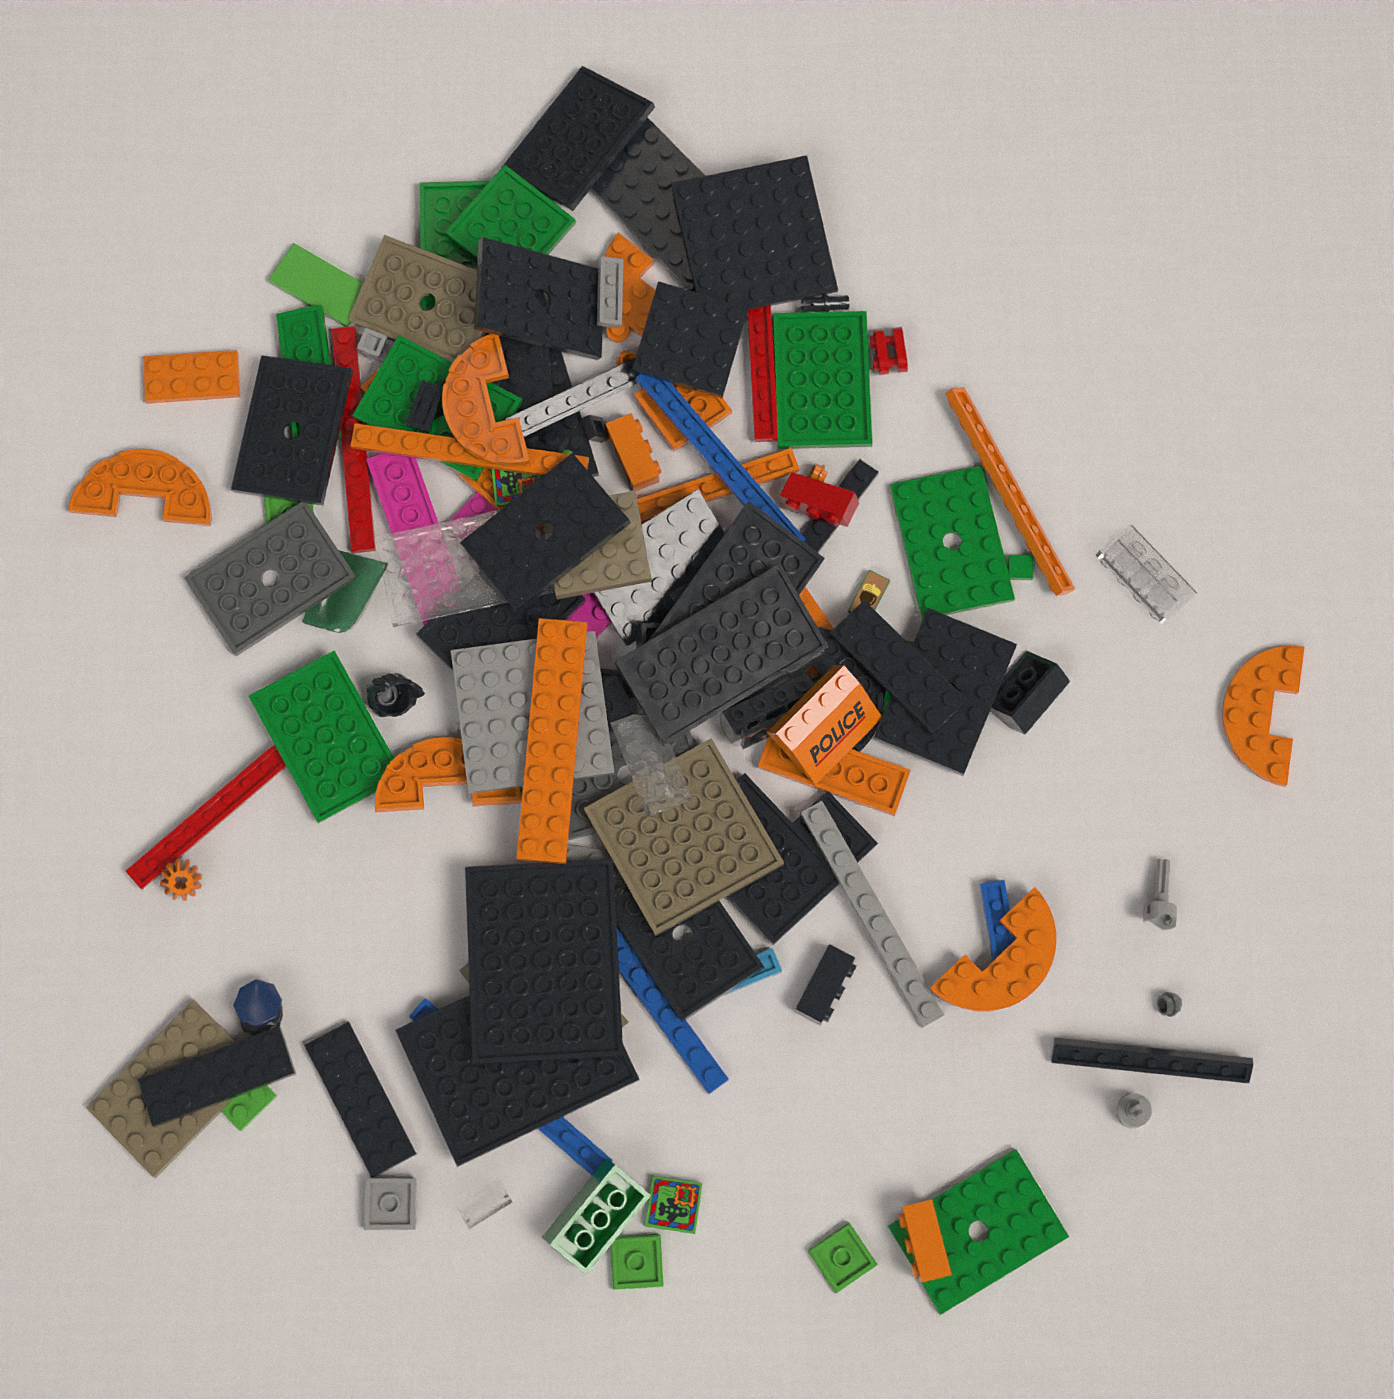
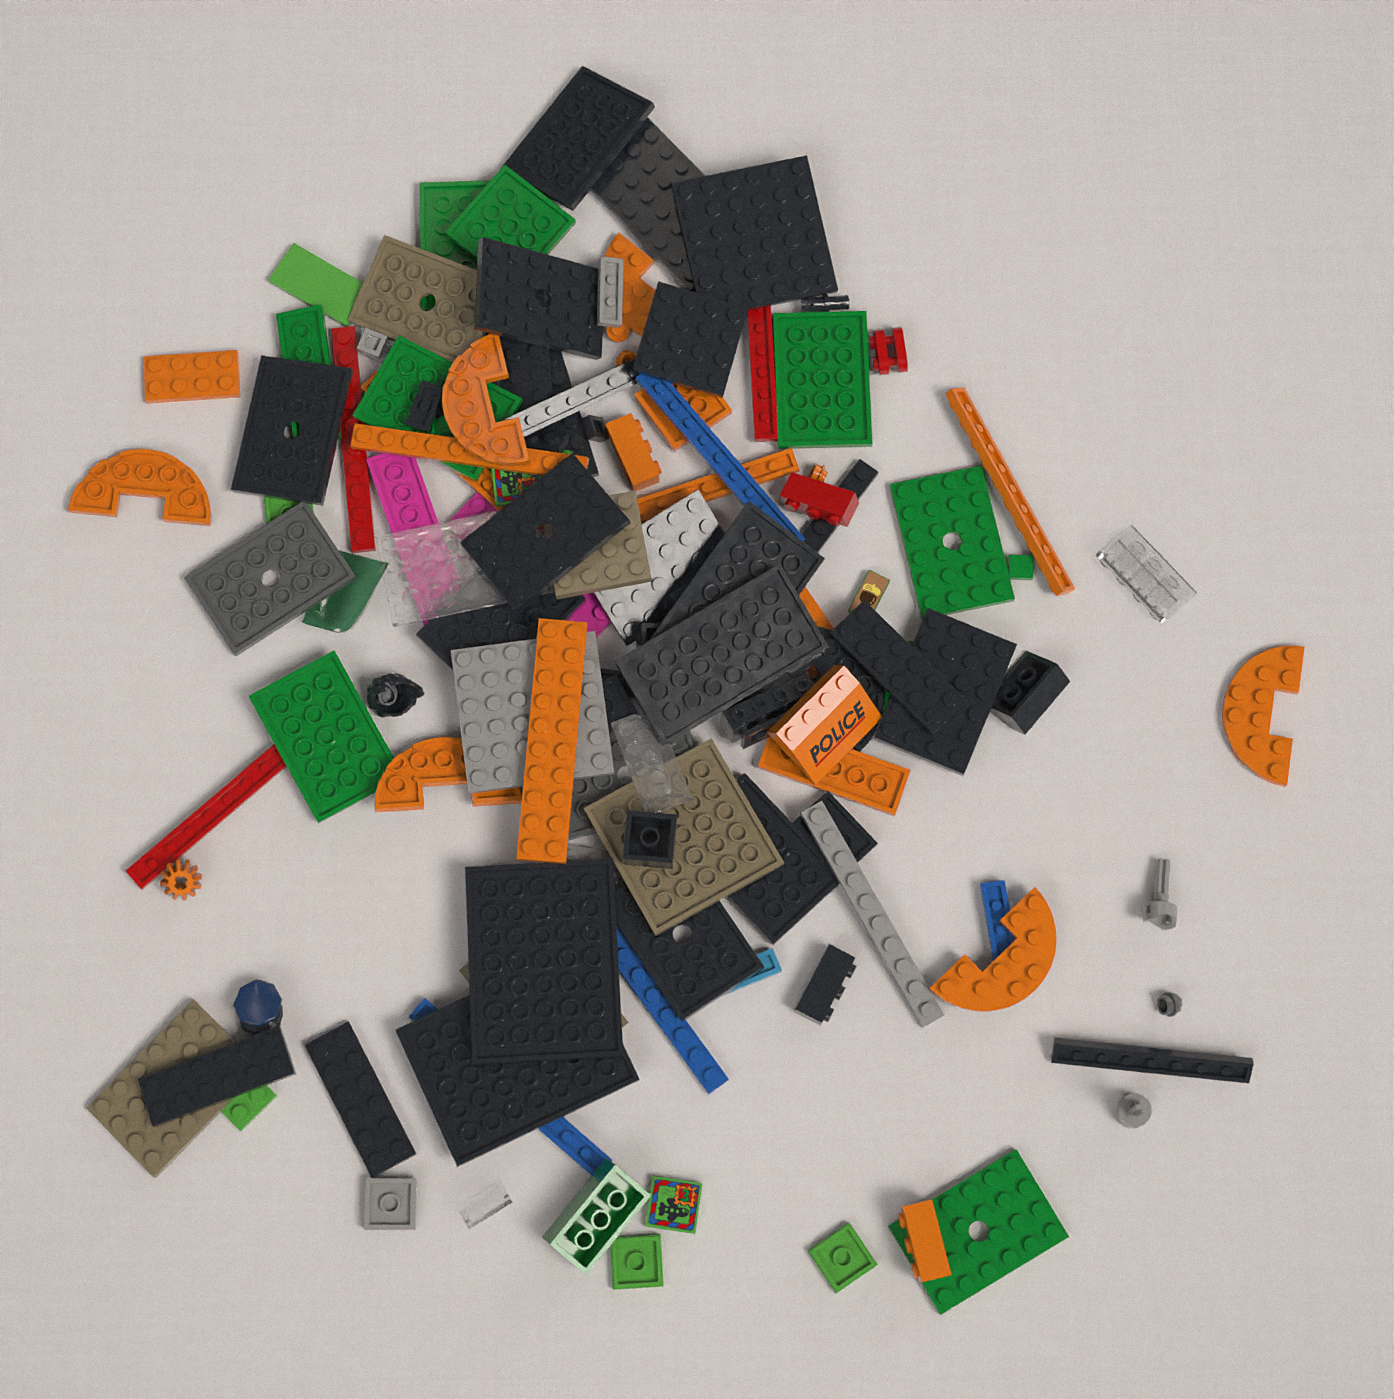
(650, 839): none -> black brick

